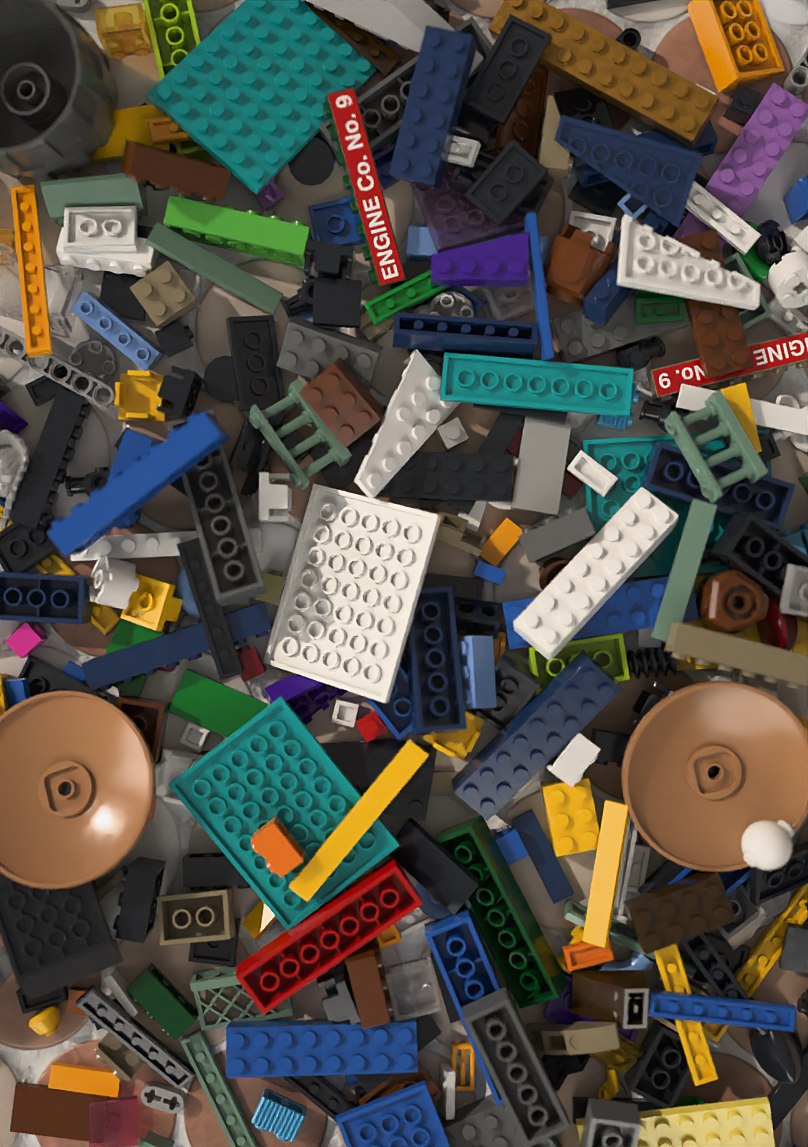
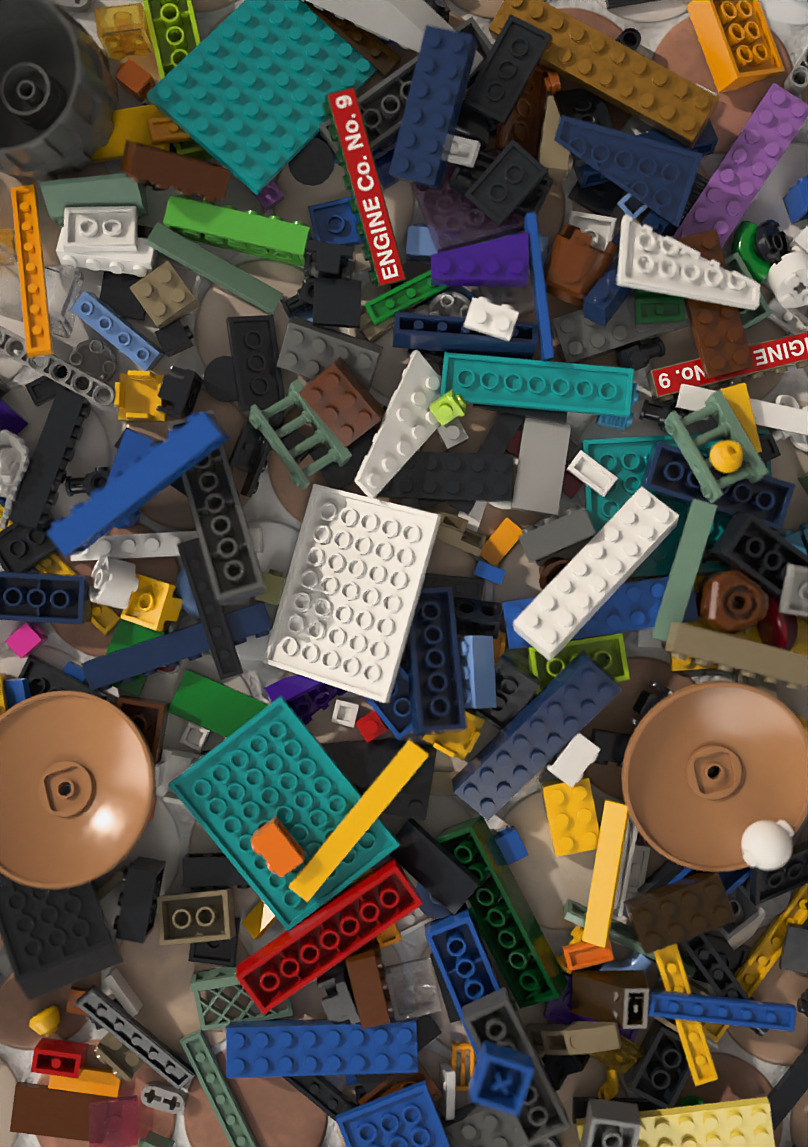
(51, 998): black tile -> none
(59, 1058): none -> red brick
(135, 79): none -> orange brick
(163, 1001): dark green brick -> none
(251, 662): dark red brick -> none
(273, 497): white panel -> none
(278, 1115): dark azure brick -> none
(448, 407): none -> lime bracket
(491, 318): none -> white bracket
(501, 1078): none -> blue brick
(542, 856): dark blue tile -> none
(552, 82): none -> orange plate
(650, 661): black piece -> none
(721, 218): white tile -> none
(726, 456): none -> yellow cone
(741, 105): black brick -> none
(779, 1054): black piece -> none

